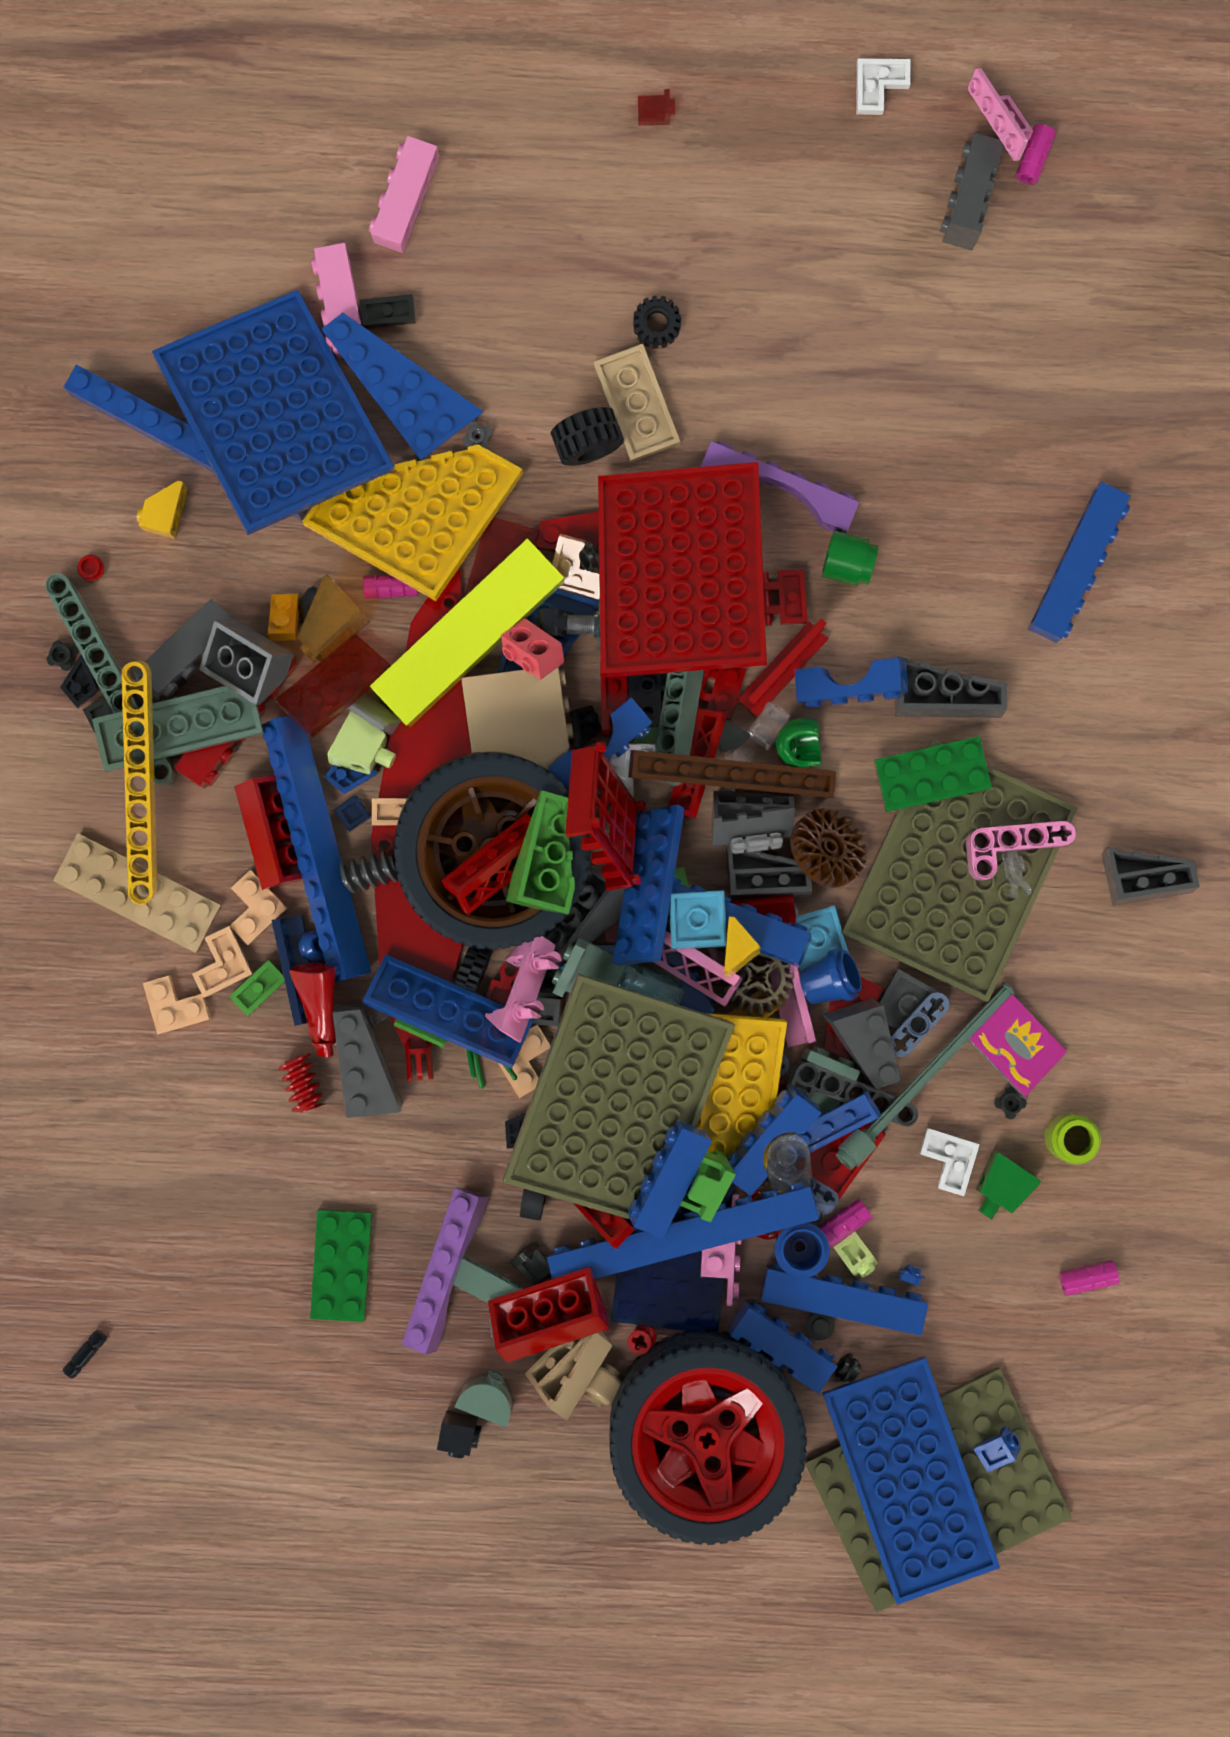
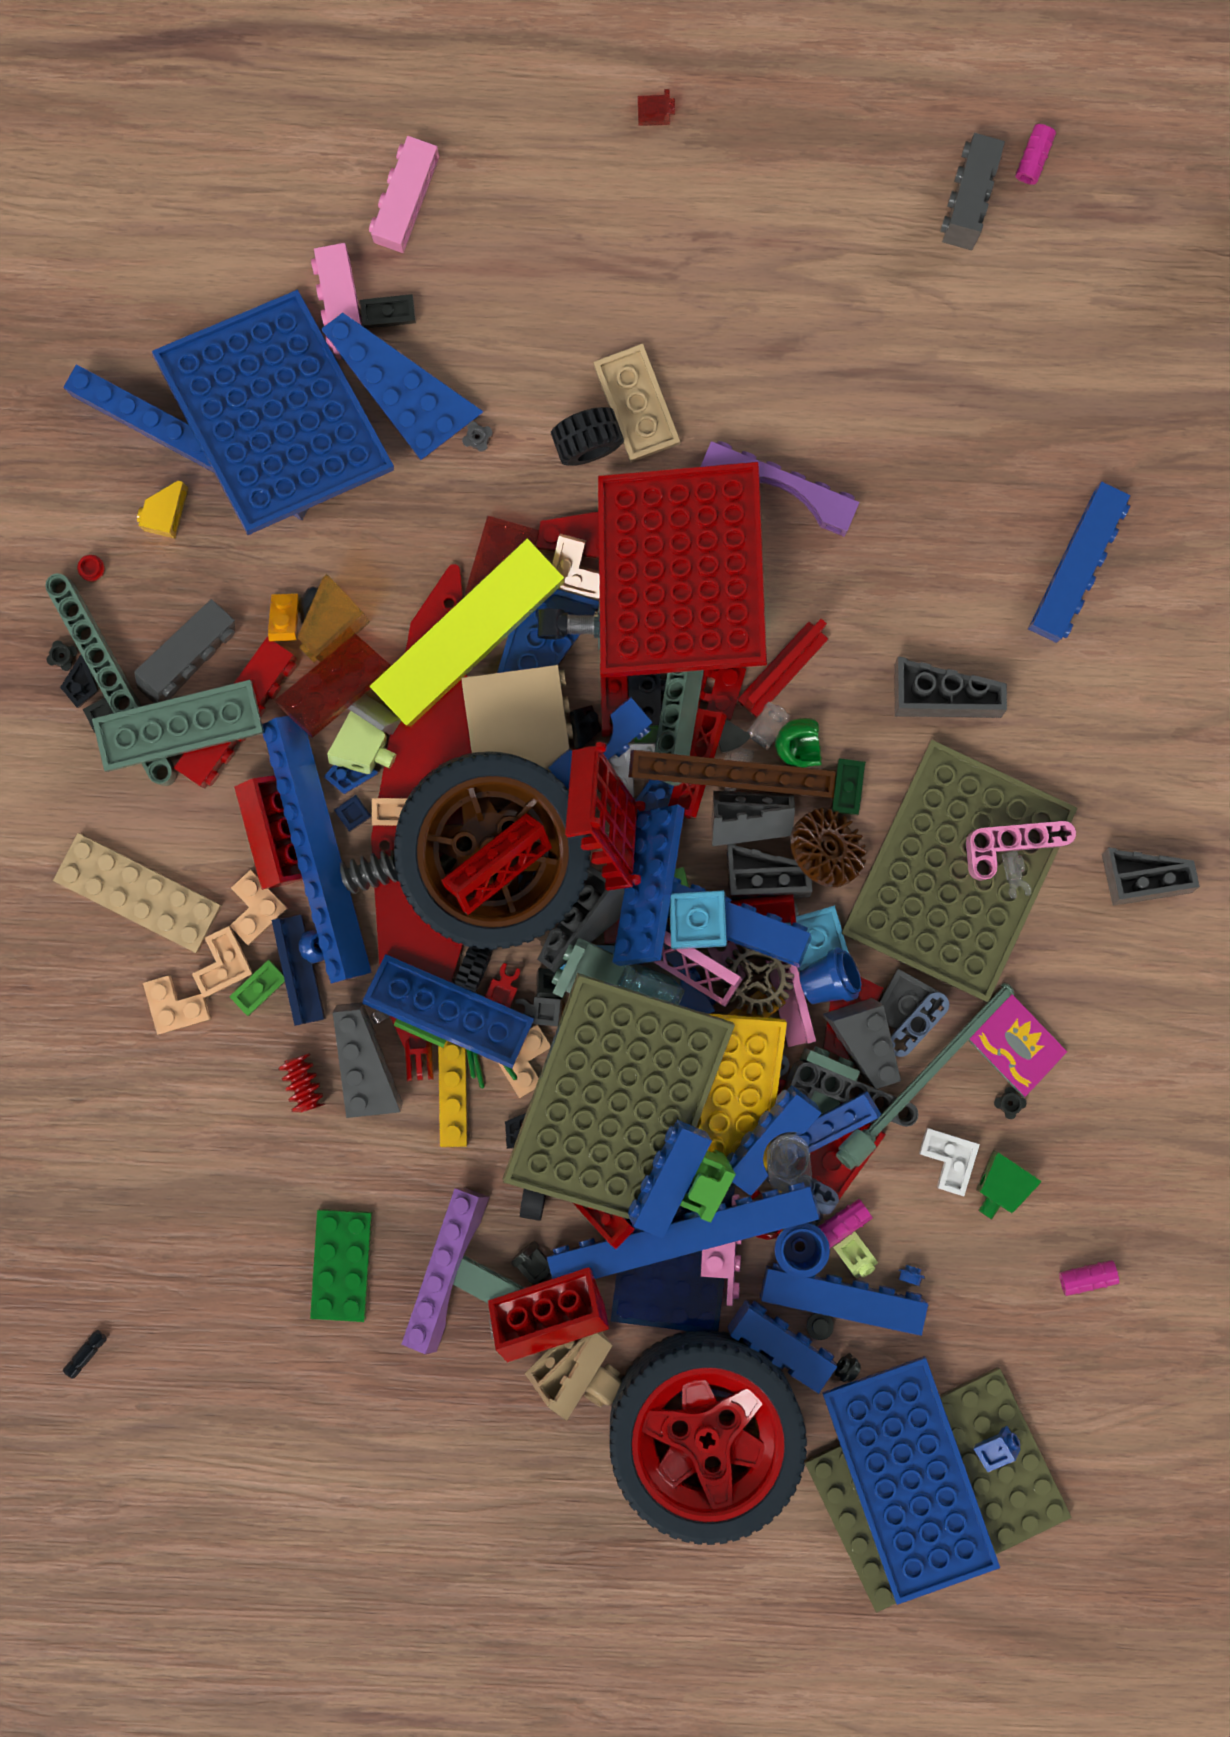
(145, 770): yellow beam -> none
(245, 660): dark grey slope -> none
(316, 991): red piece -> none
(386, 586): dark pink axle -> none
(420, 515): yellow plate -> none
(452, 1095): none -> yellow plate
(459, 1434): black brick -> none
(487, 1398): sand green brick -> none
(532, 649): coral brick -> none
(533, 960): bright pink hose -> none
(544, 868): bright green wedge -> none
(590, 558): pearl dark grey plate -> none
(634, 1339): red bush -> none
(655, 795): none -> blue piece
(657, 337): black tyre -> none
(739, 947): yellow slope -> none
(756, 843): light grey axle -> none
(791, 597): red plate -> none
(848, 786): none -> dark green plate
(849, 559): green piece -> none
(874, 77): white plate -> none
(884, 679): blue arch -> none
(932, 774): green plate -> none
(1001, 114): bright pink bracket -> none
(1056, 1131): lime piece -> none

